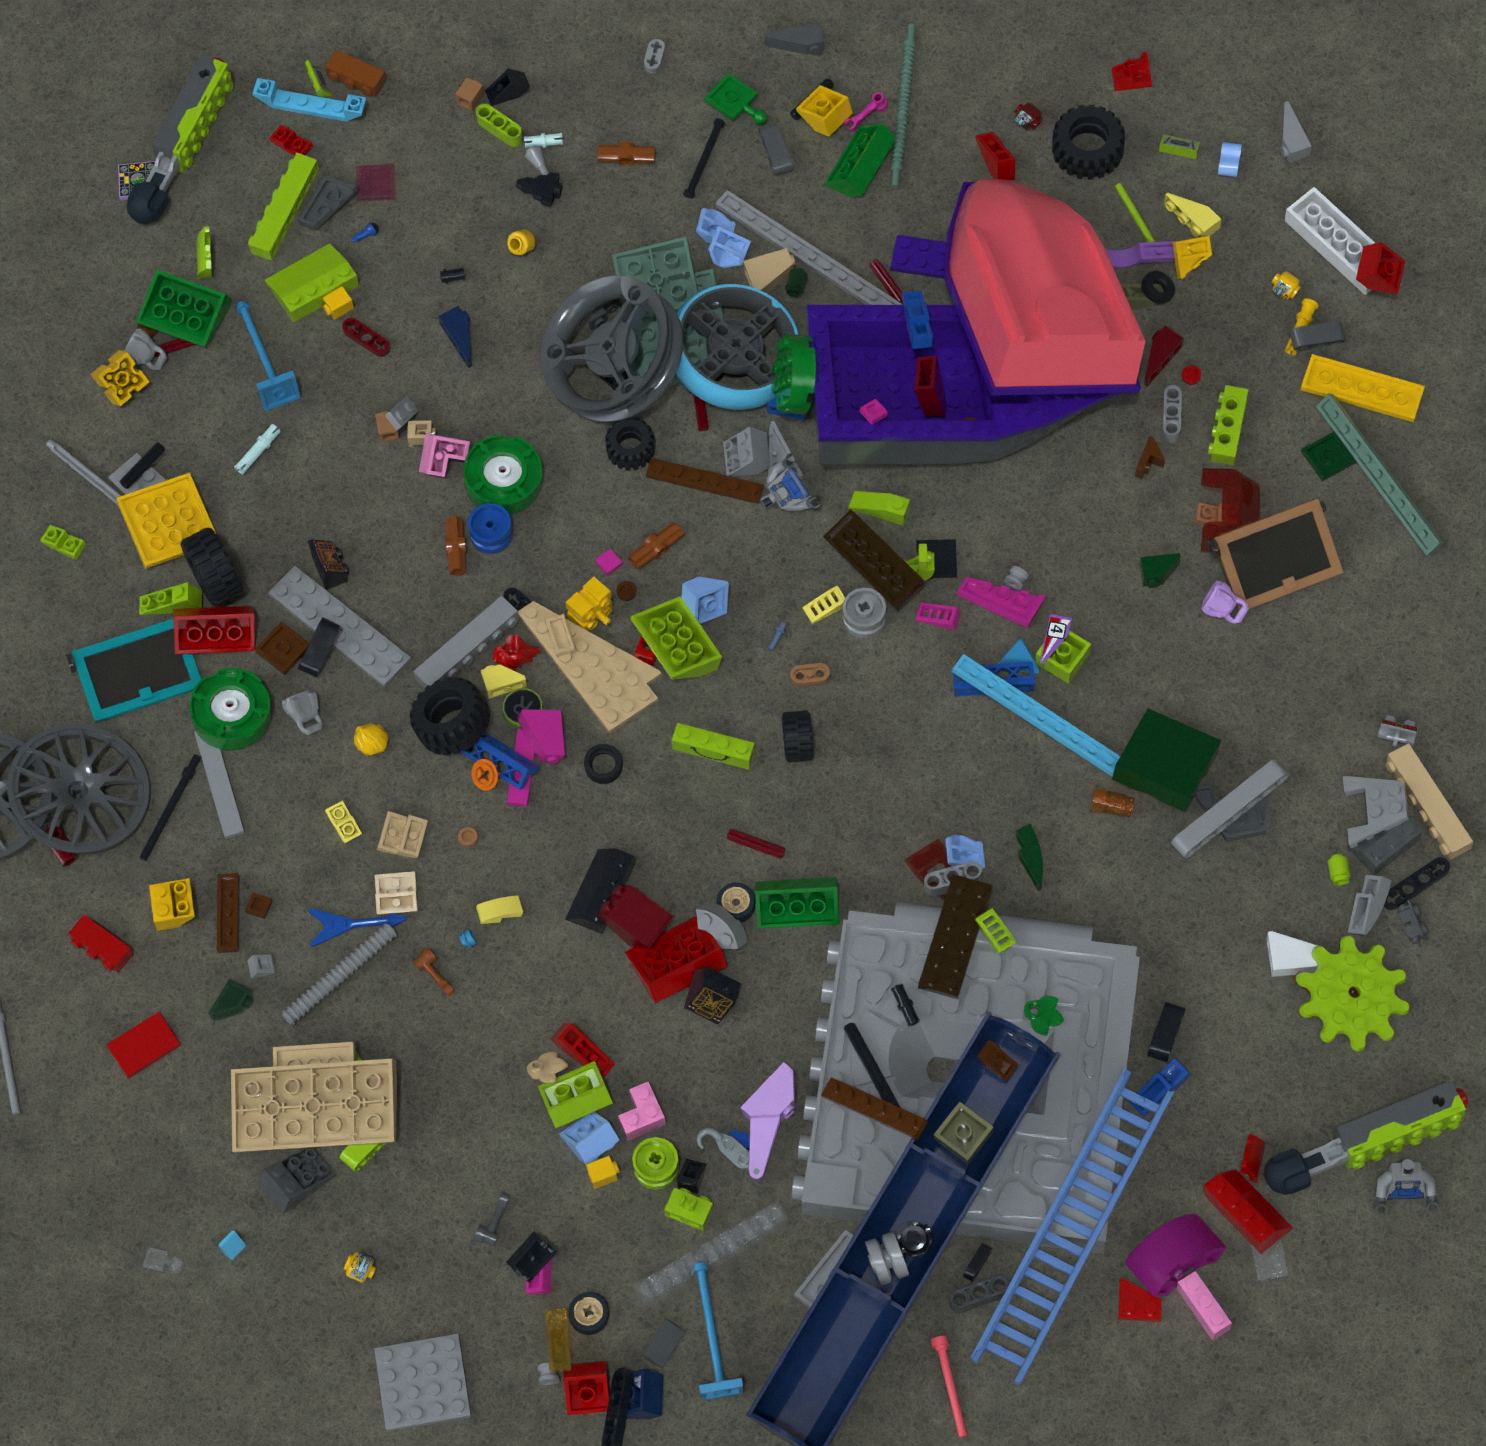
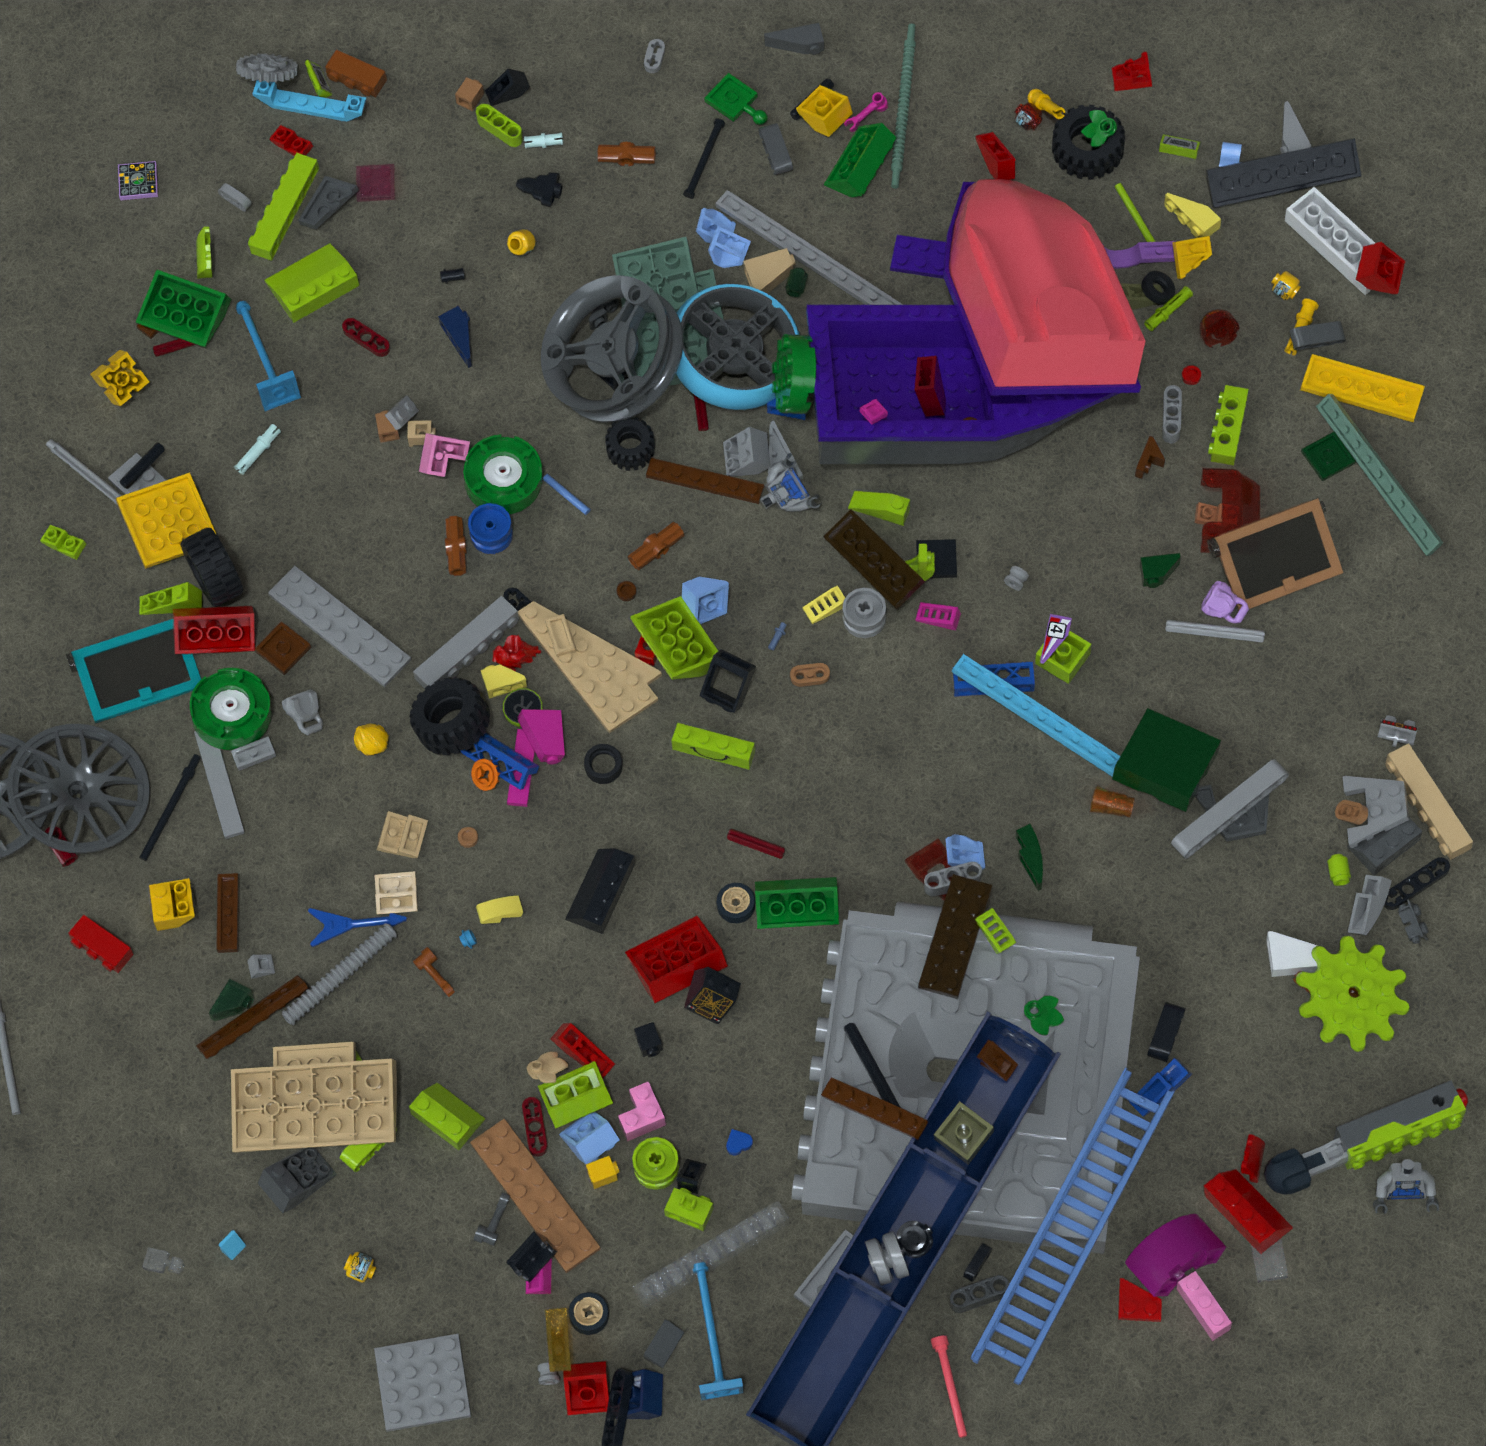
(143, 349): light grey piece -> none
(143, 1045): red tile -> none
(181, 135): piece -> none
(234, 197): none -> light grey beam
(251, 1017): none -> reddish brown plate
(253, 753): none -> light grey plate
(258, 905): reddish brown plate -> none
(266, 67): none -> light grey gear
(319, 647): black beam -> none
(328, 563): black slope -> none
(337, 303): yellow brick -> none
(343, 822): light yellow slope -> none
(371, 229): blue piece -> none
(446, 1115): none -> lime slope
(535, 157): light grey cone -> none
(535, 1194): none -> medium nougat plate
(542, 1139): none -> dark red beam
(566, 494): none -> medium blue bar
(590, 605): yellow brick -> none
(608, 562): dark pink tile -> none
(634, 916): dark red slope -> none
(648, 1040): none -> black brick
(721, 925): light grey brick -> none
(735, 665): none -> black window
(765, 1110): lavender slope -> none
(797, 736): black tyre -> none
(886, 280): dark red axle -> none
(905, 1005): black pin -> none
(917, 319): blue slope -> none
(1008, 603): dark pink wing -> none
(1017, 654): dark azure piece -> none
(1043, 102): none -> yellow pin
(1097, 128): none -> green plate
(1162, 314): none -> lime pin
(1164, 347): dark red slope -> none
(1215, 630): none -> light grey axle
(1221, 325): none -> clear red cylinder
(1283, 172): none -> black plate
(1351, 812): none -> medium nougat plate

